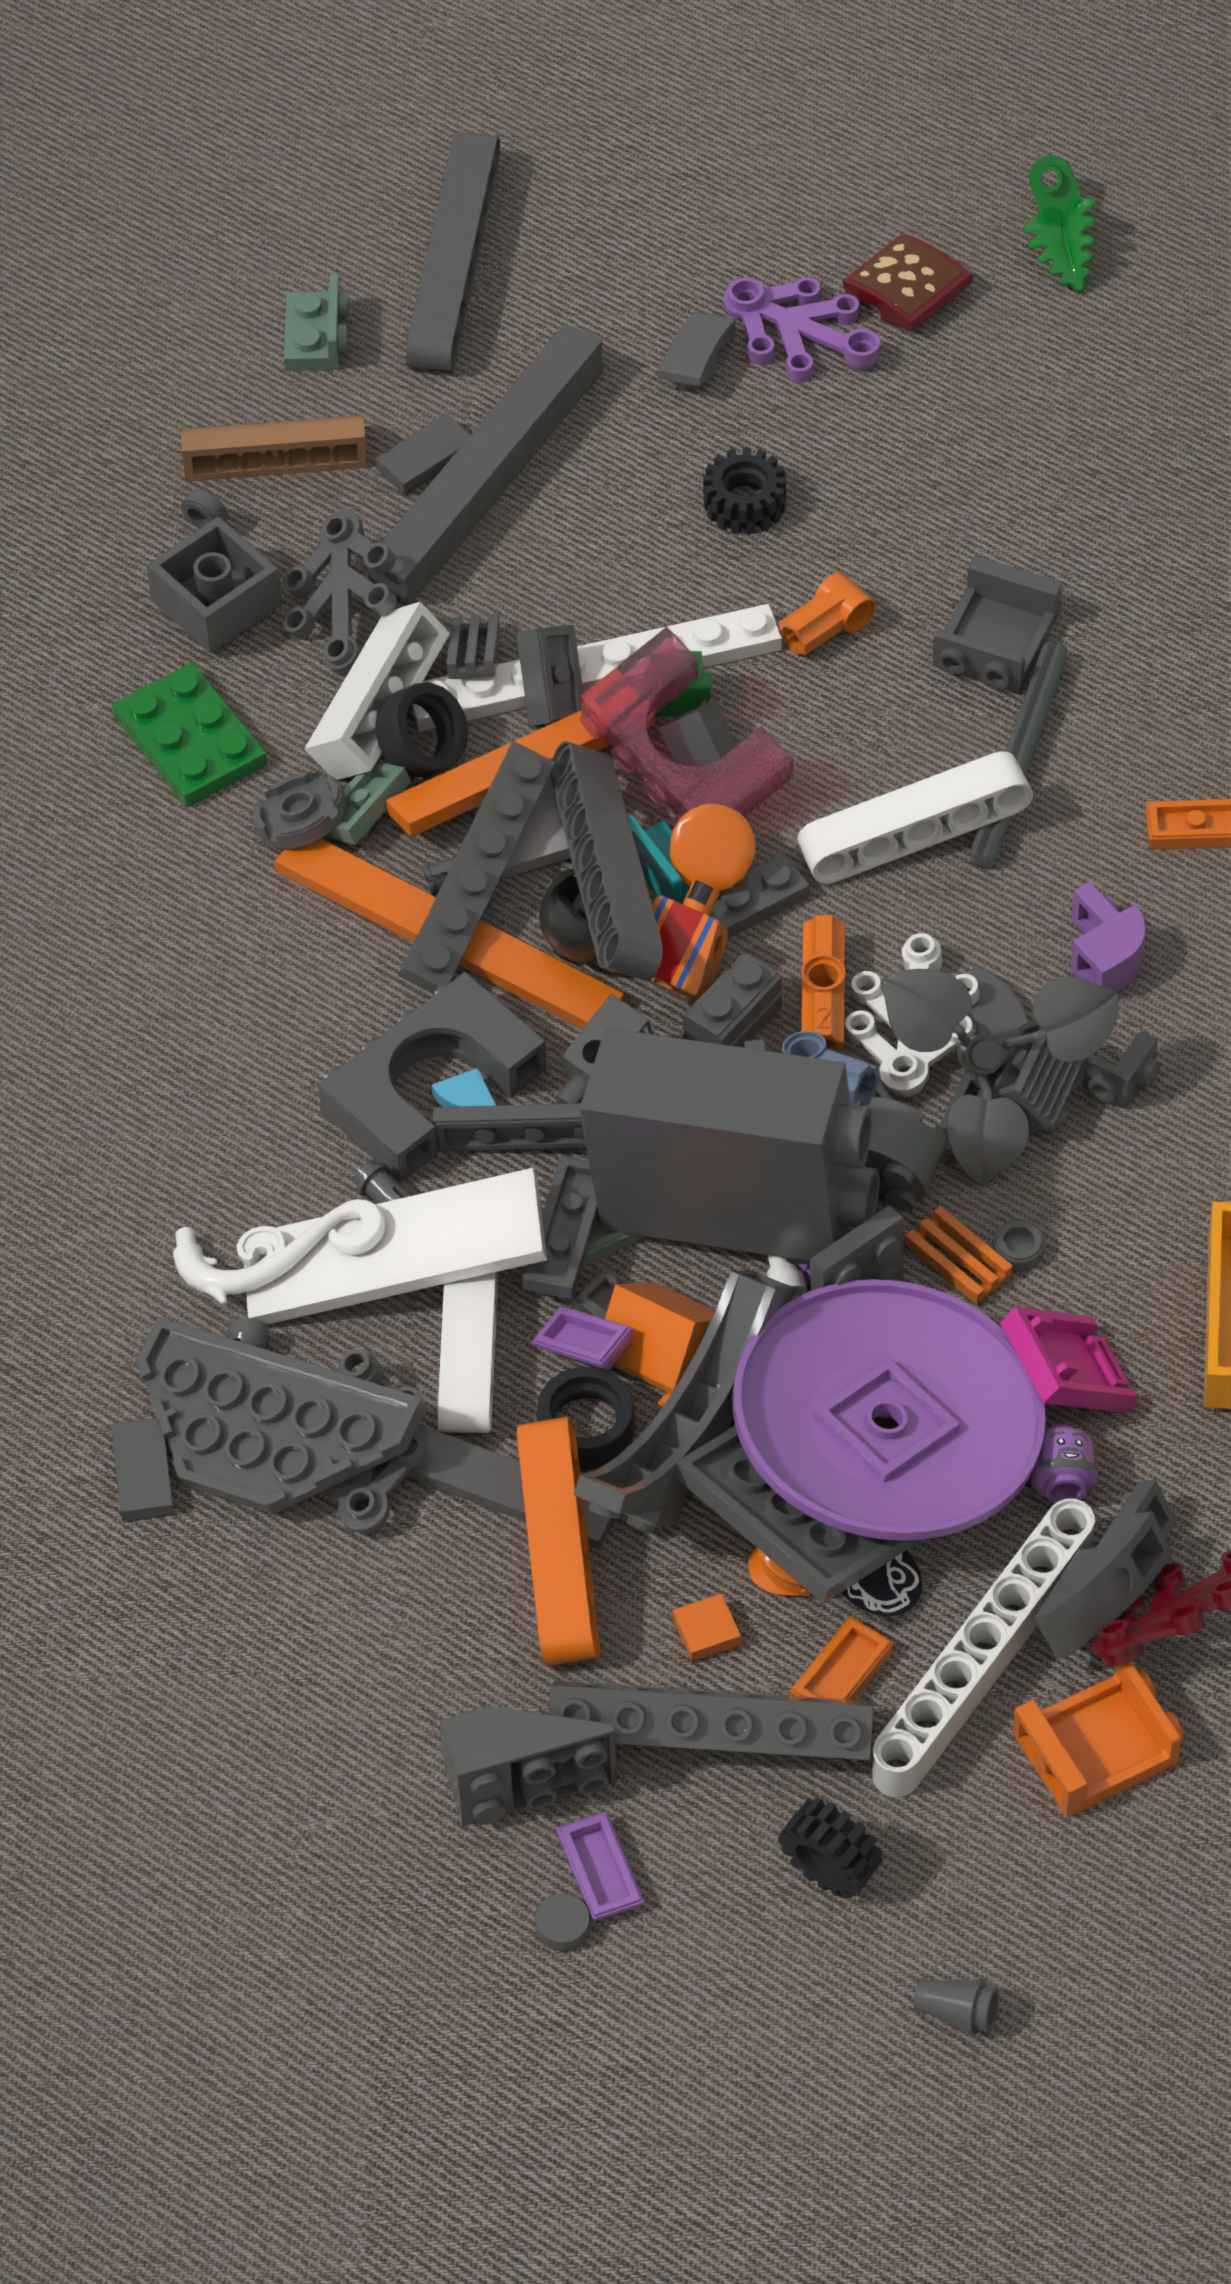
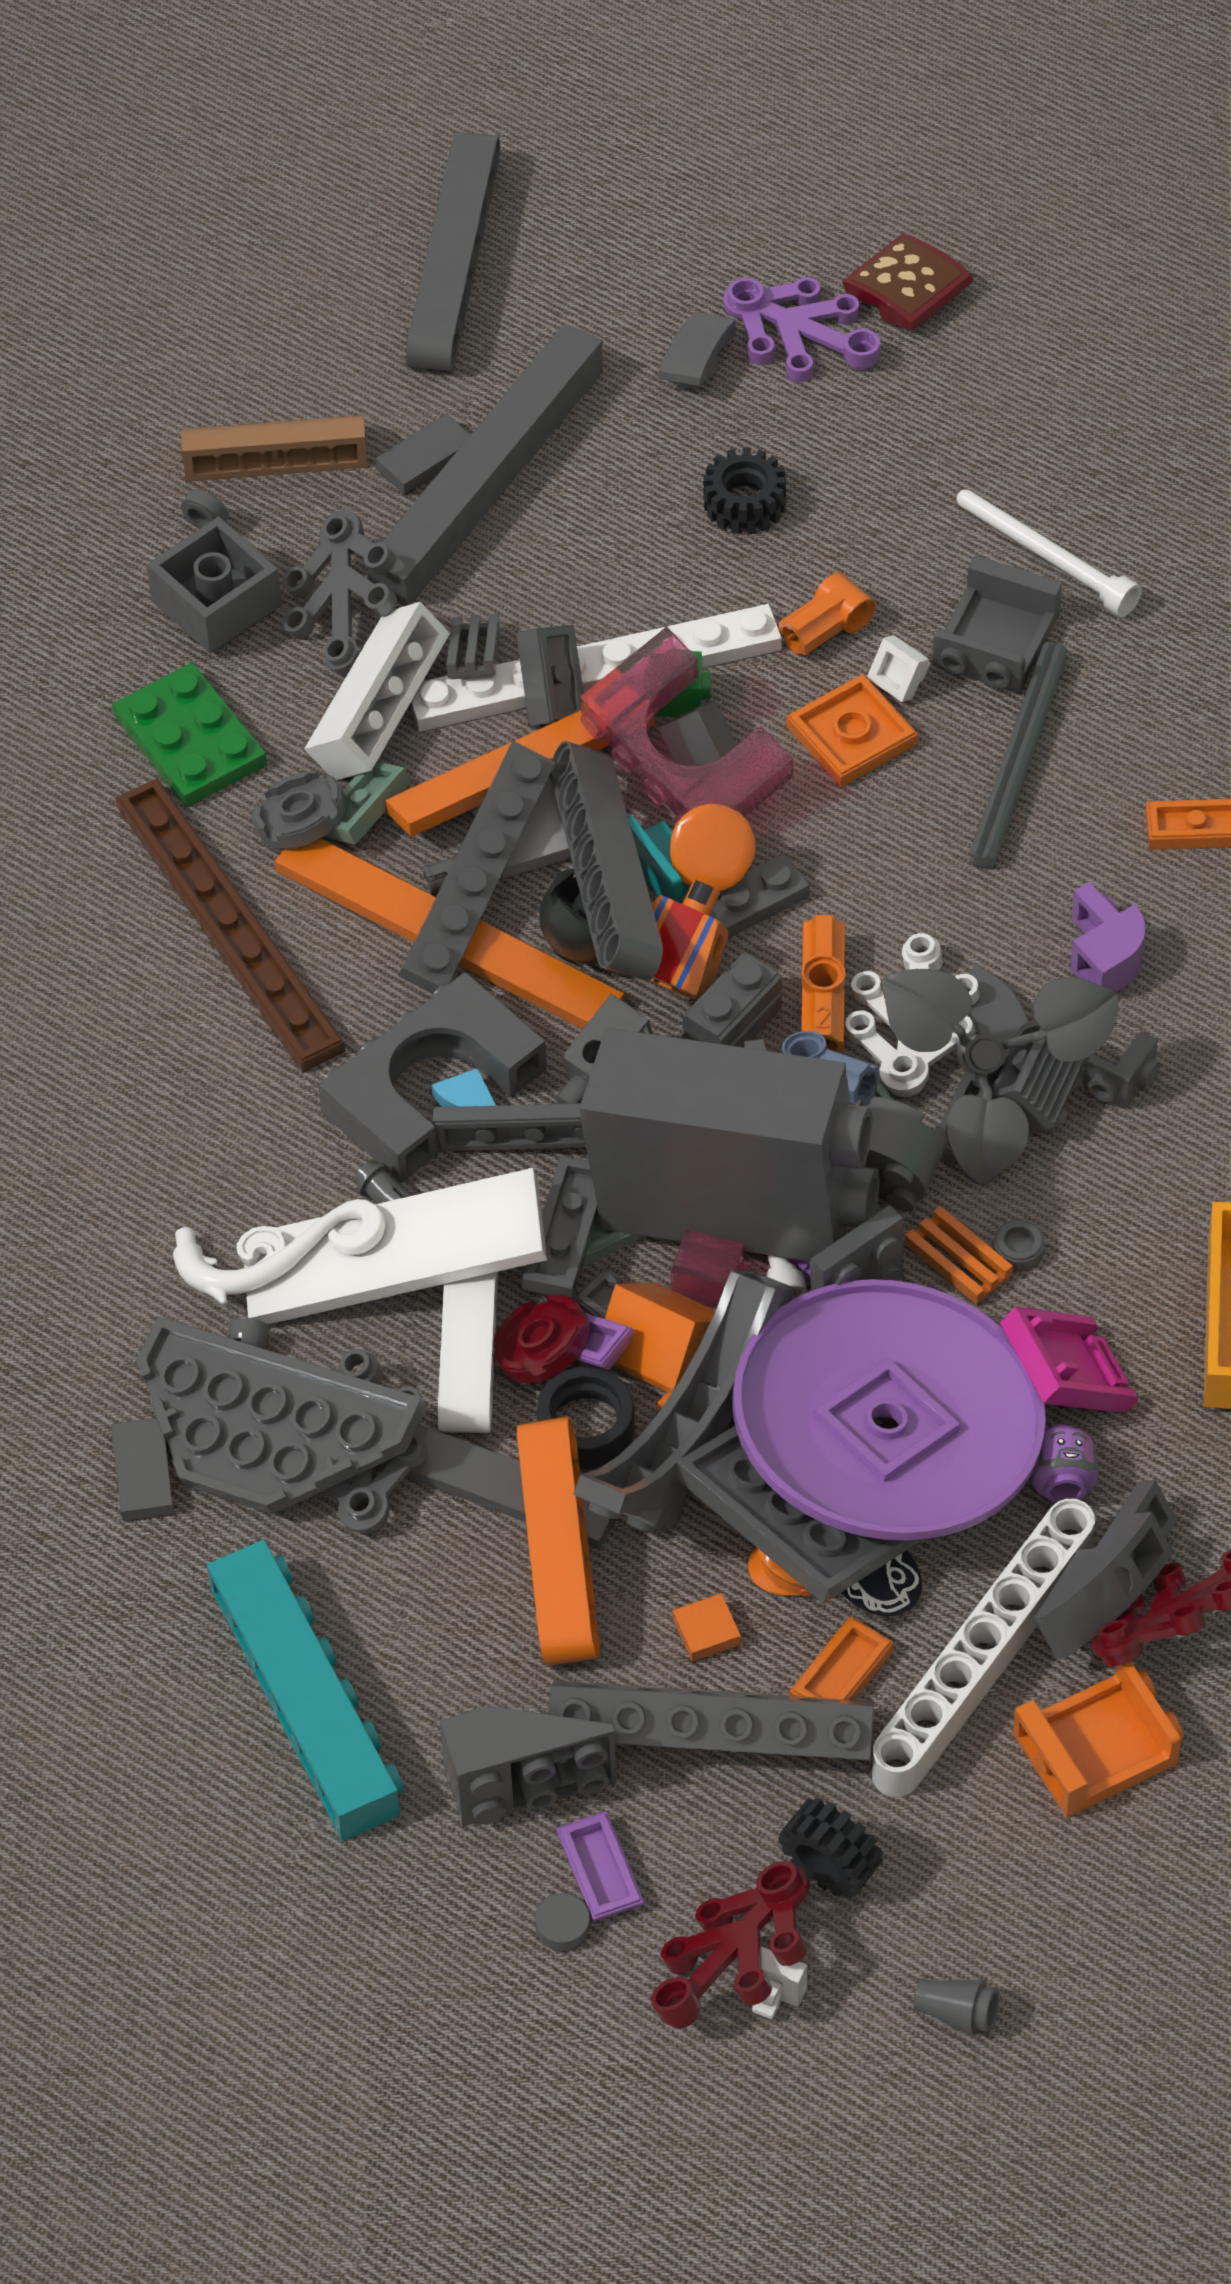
(230, 925): none -> reddish brown tile
(304, 1689): none -> teal brick
(314, 328): sand green bracket -> none
(449, 724): black tyre -> none
(534, 1353): none -> dark red tile
(705, 1265): none -> clear pink brick
(777, 1895): none -> dark red plant
(787, 1983): none -> white tile
(852, 730): none -> orange tile
(898, 668): none -> white tile
(914, 817): white beam -> none
(1061, 222): green plant -> none
(1118, 593): none -> white piece

